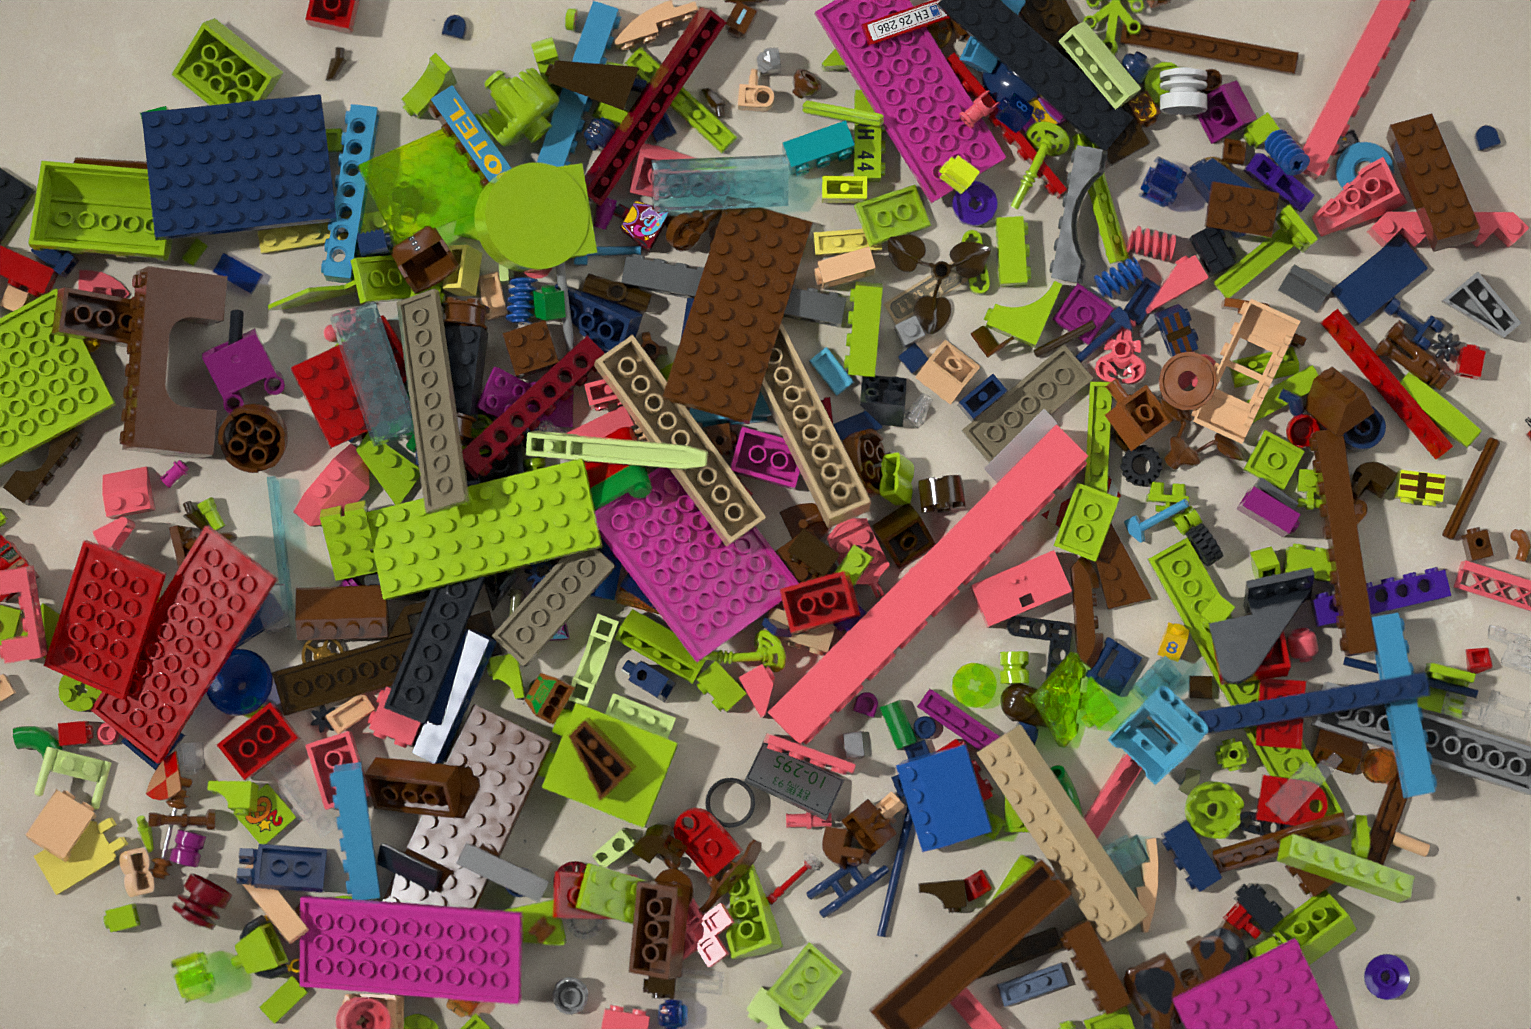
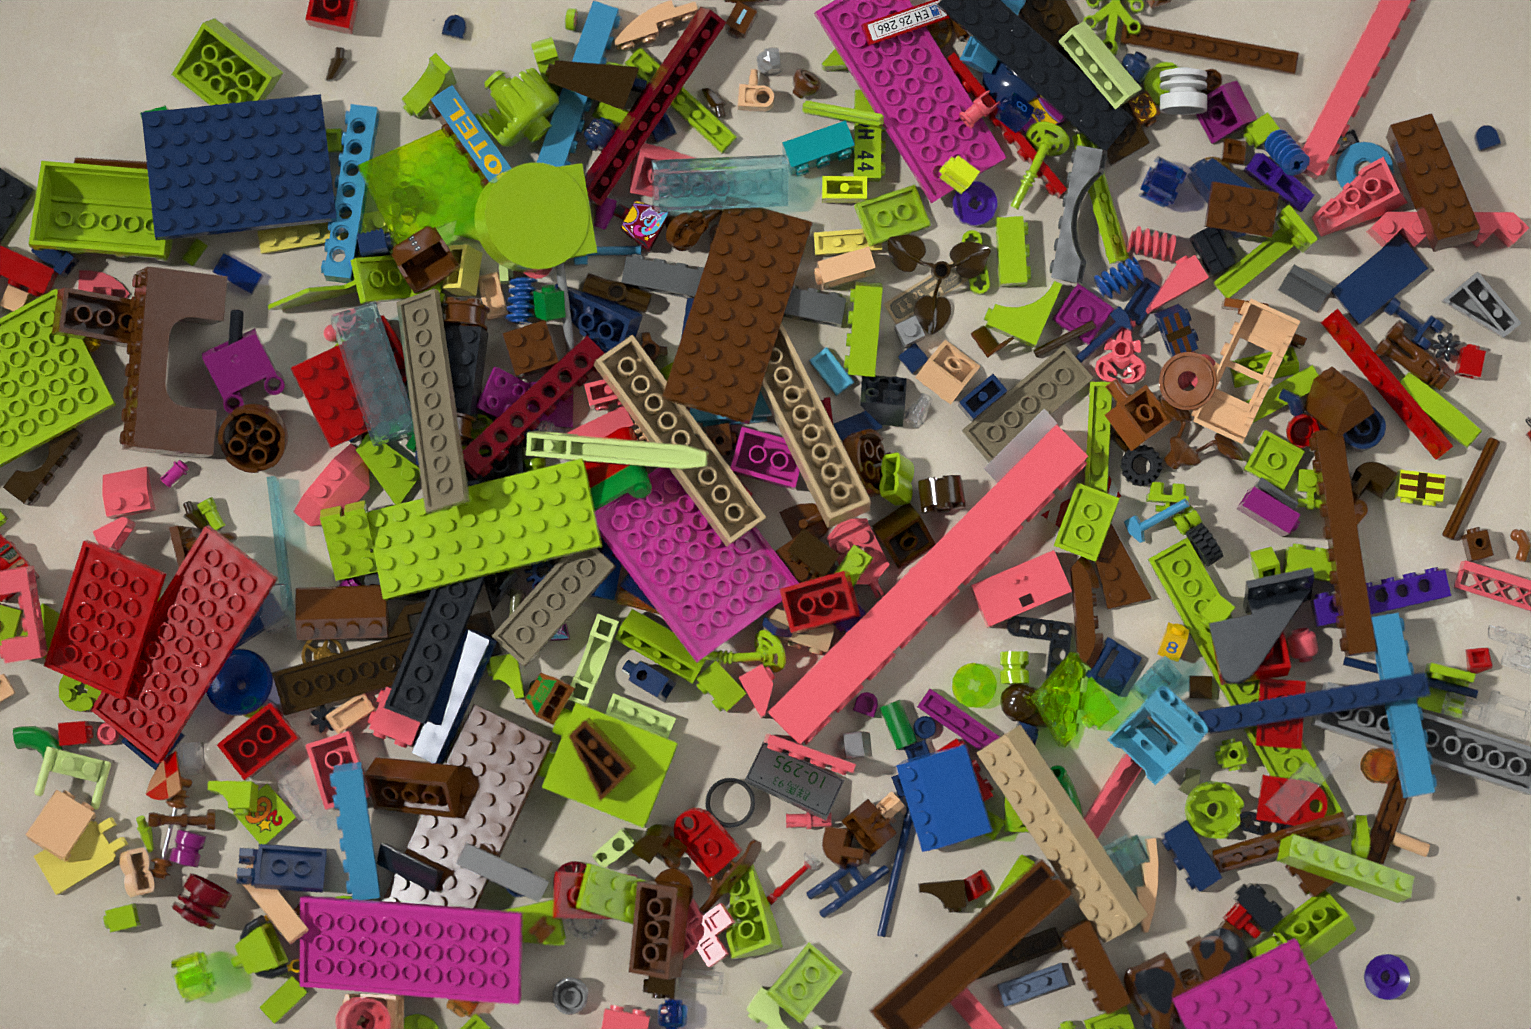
(1346, 748): reddish brown panel -> none

